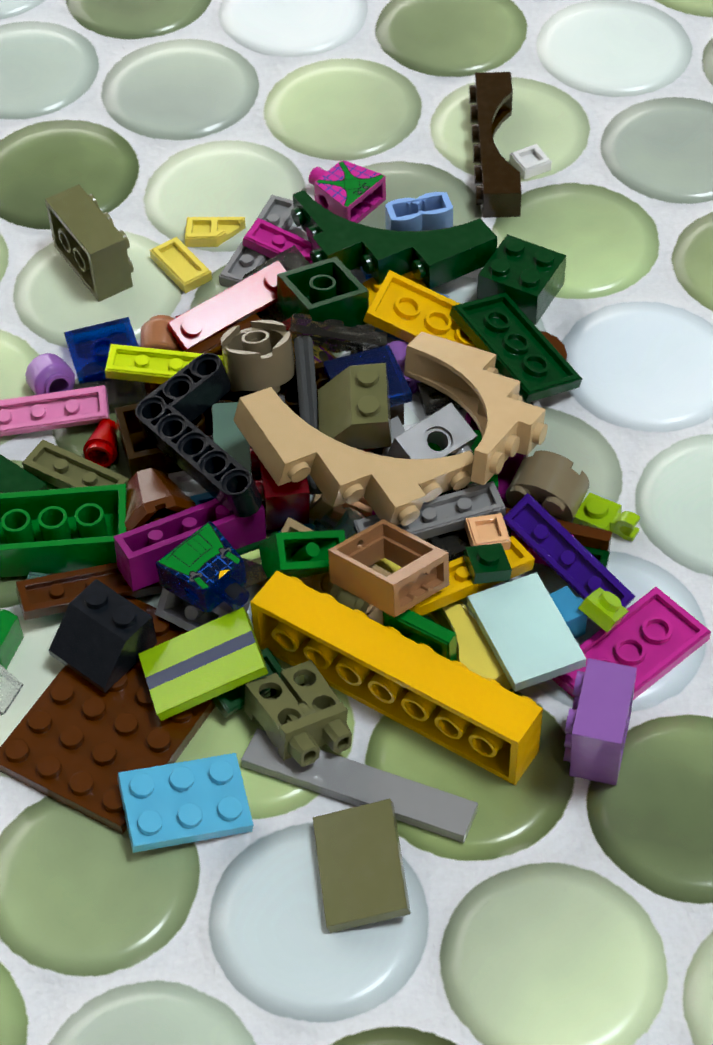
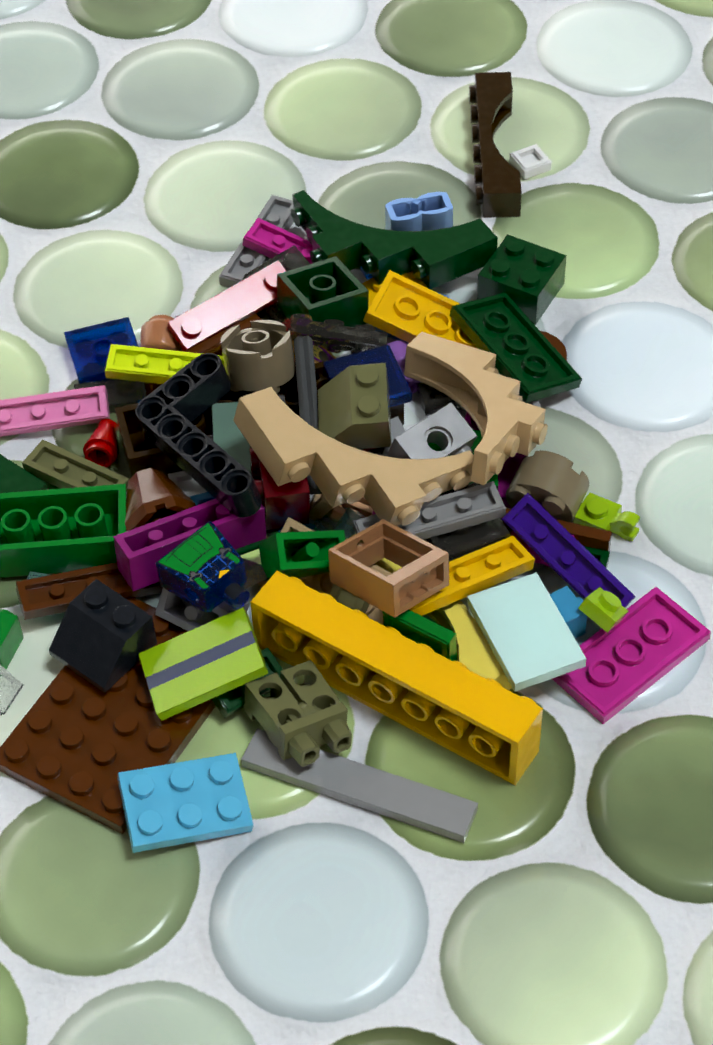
(49, 374): medium lavender head -> none
(90, 242): olive brick -> none
(180, 265): light yellow tile -> none
(211, 230): light yellow tile -> none
(348, 190): dark pink torso -> none
(360, 866): olive tile -> none
(487, 530): light nougat tile -> none
(487, 563): dark green plate -> none
(599, 720): medium lavender brick -> none

